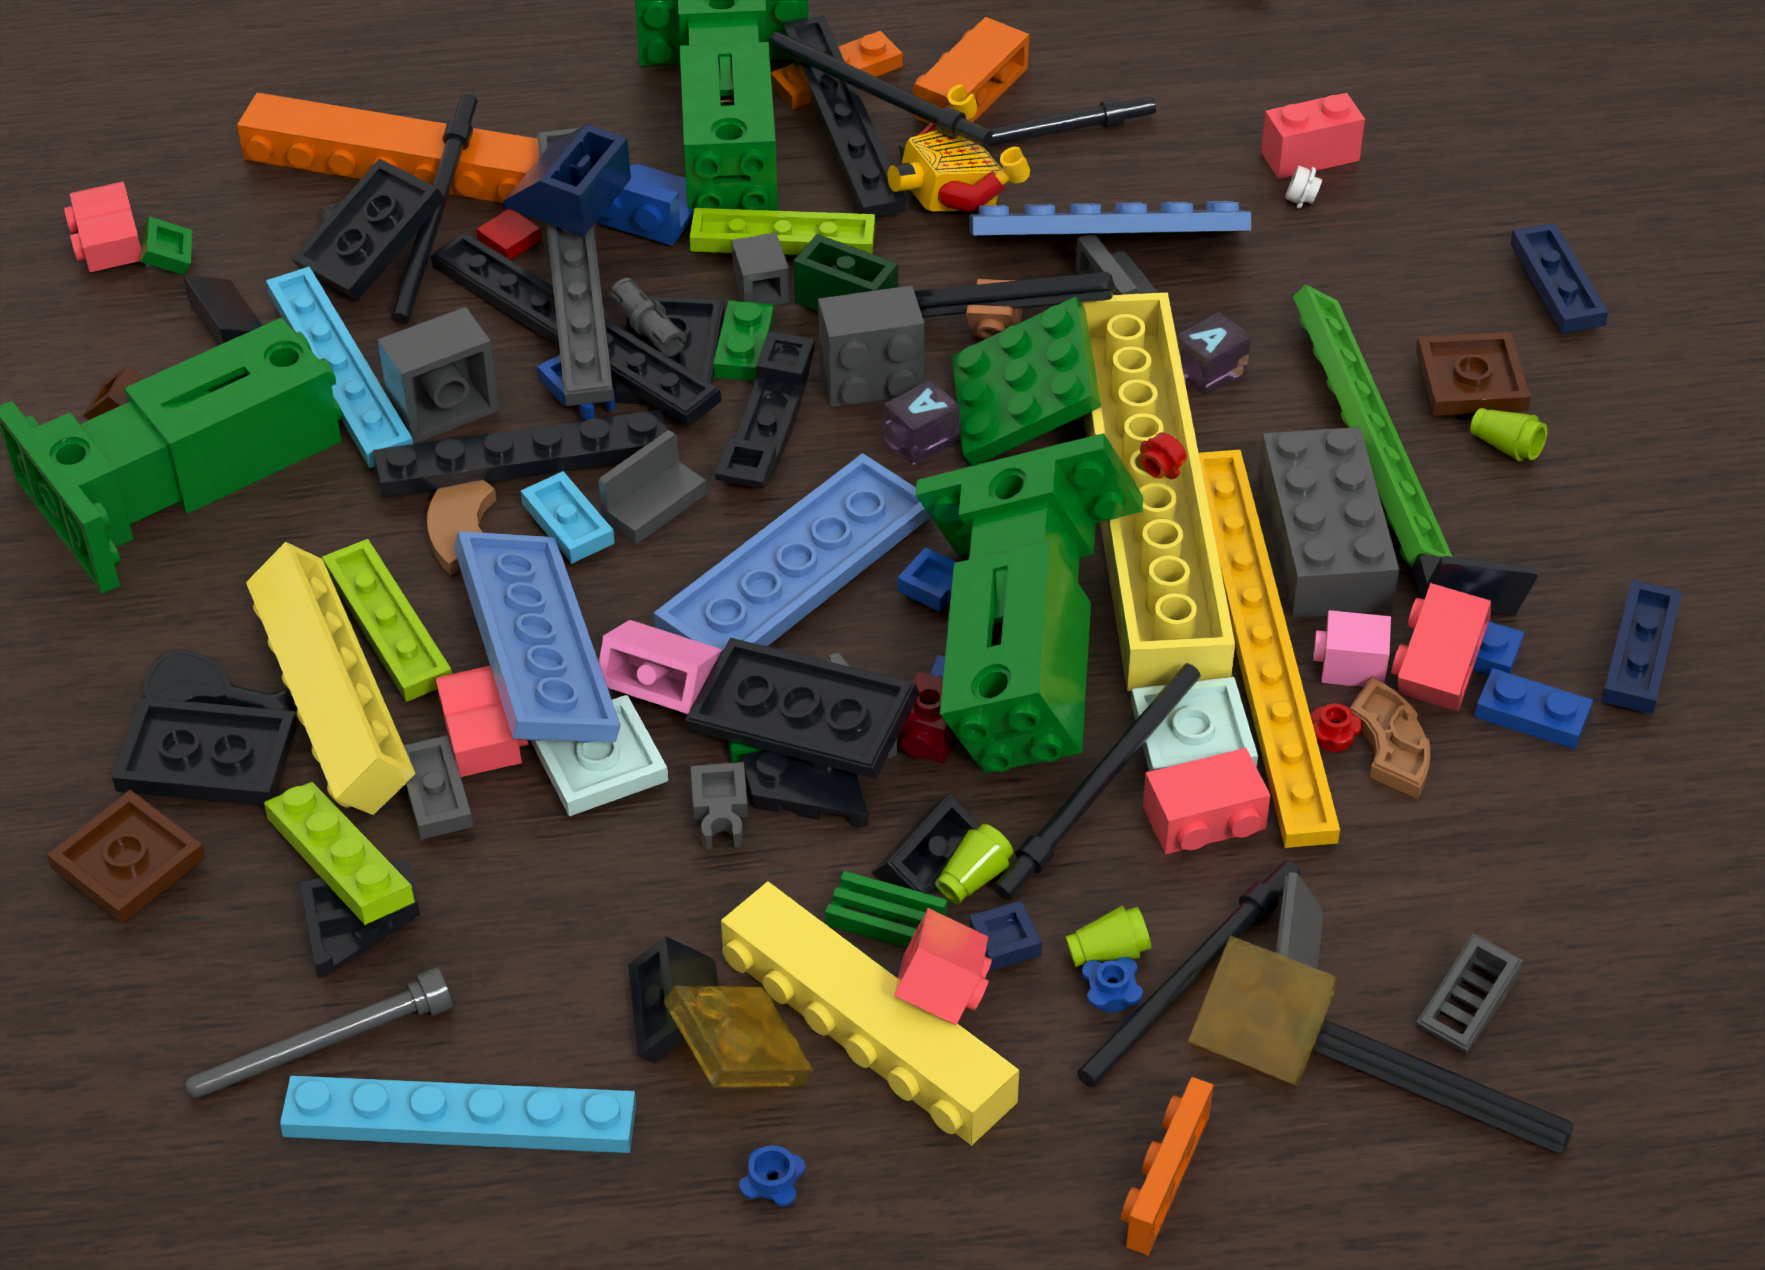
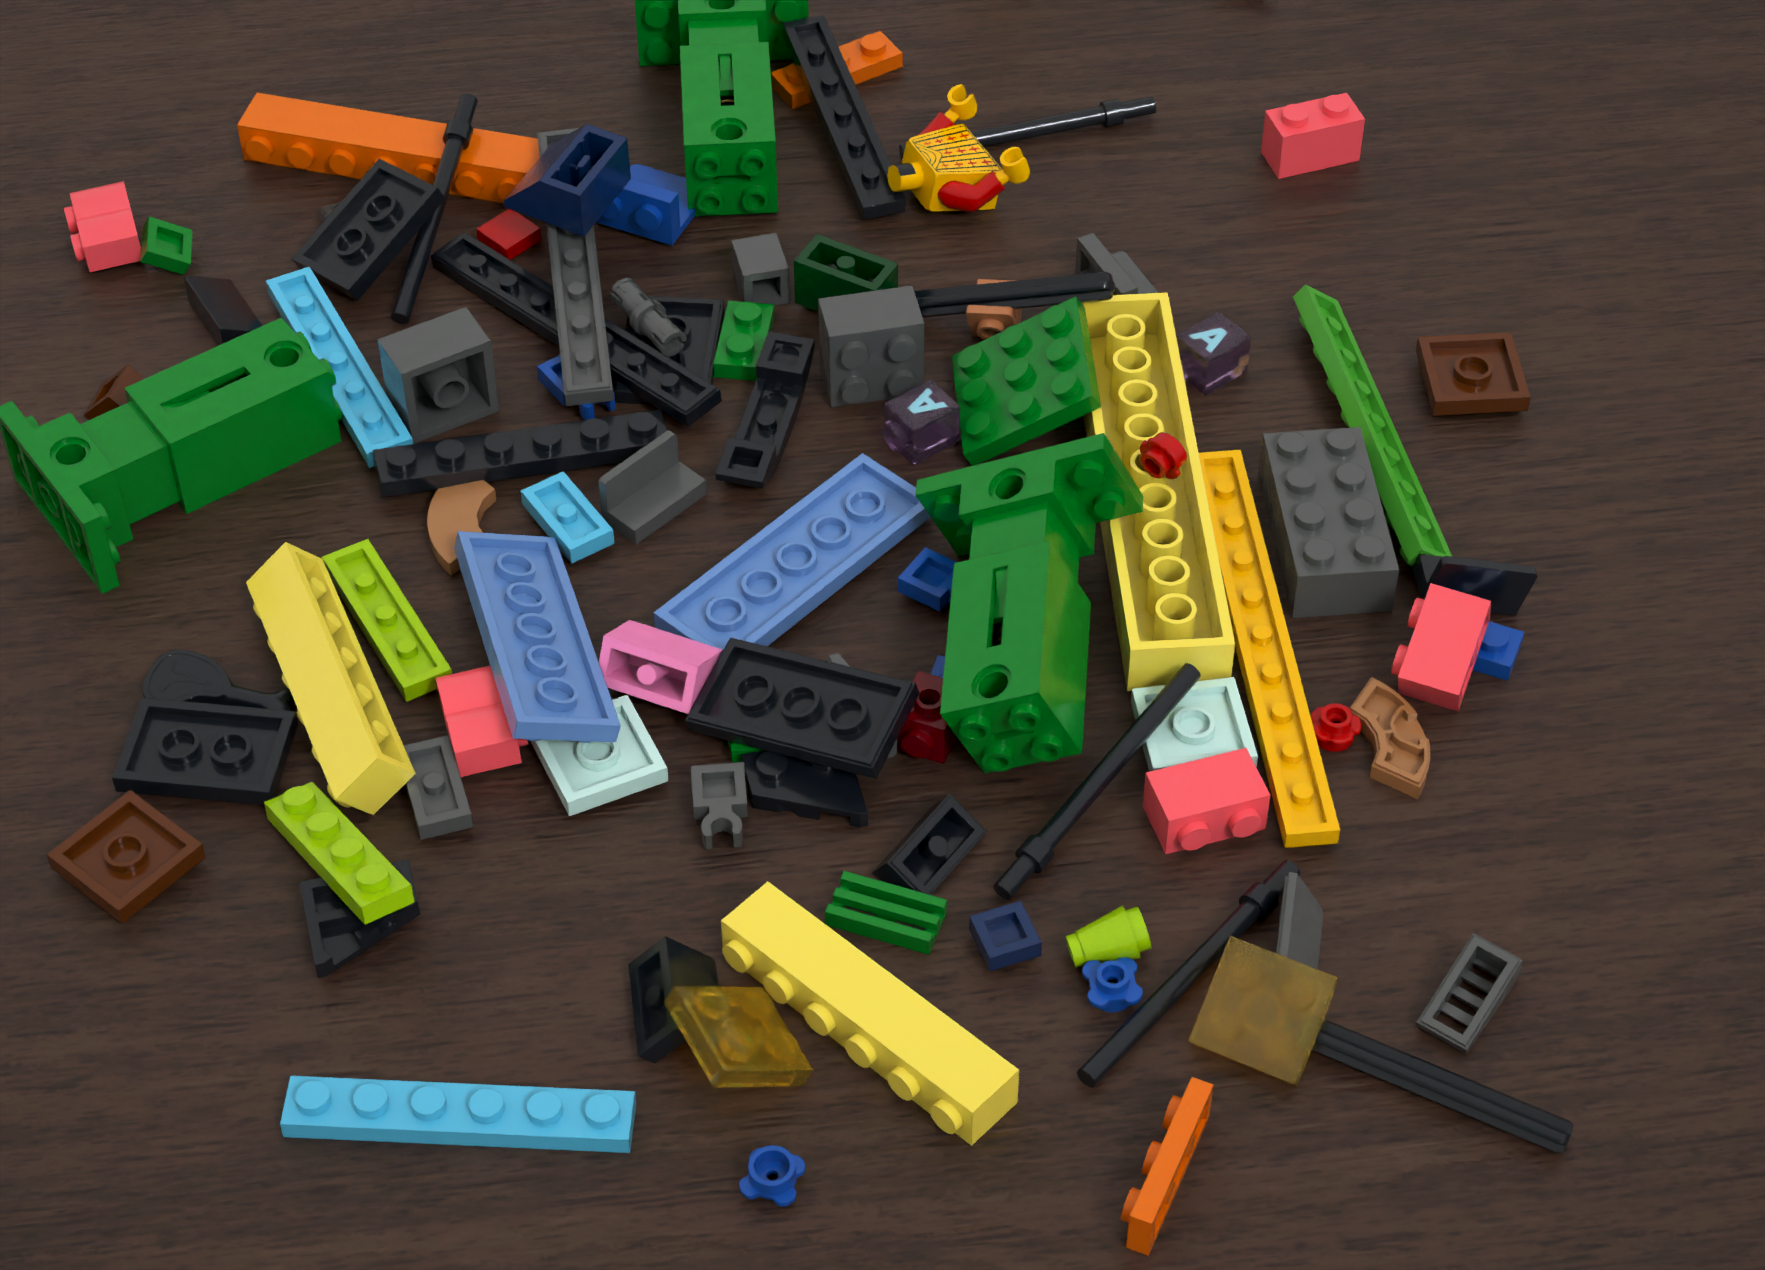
(423, 996): dark grey piece -> none
(716, 228): lime plate -> none
(944, 967): coral brick -> none
(947, 119): black bar -> none
(974, 863): lime cone -> none
(983, 61): orange brick -> none
(1127, 218): medium blue plate -> none
(1303, 186): white plate -> none
(1353, 648): bright pink brick -> none
(1510, 432): lime cone -> none
(1533, 708): blue plate -> none
(1559, 278): dark blue plate -> none
(1642, 647): dark blue plate -> none

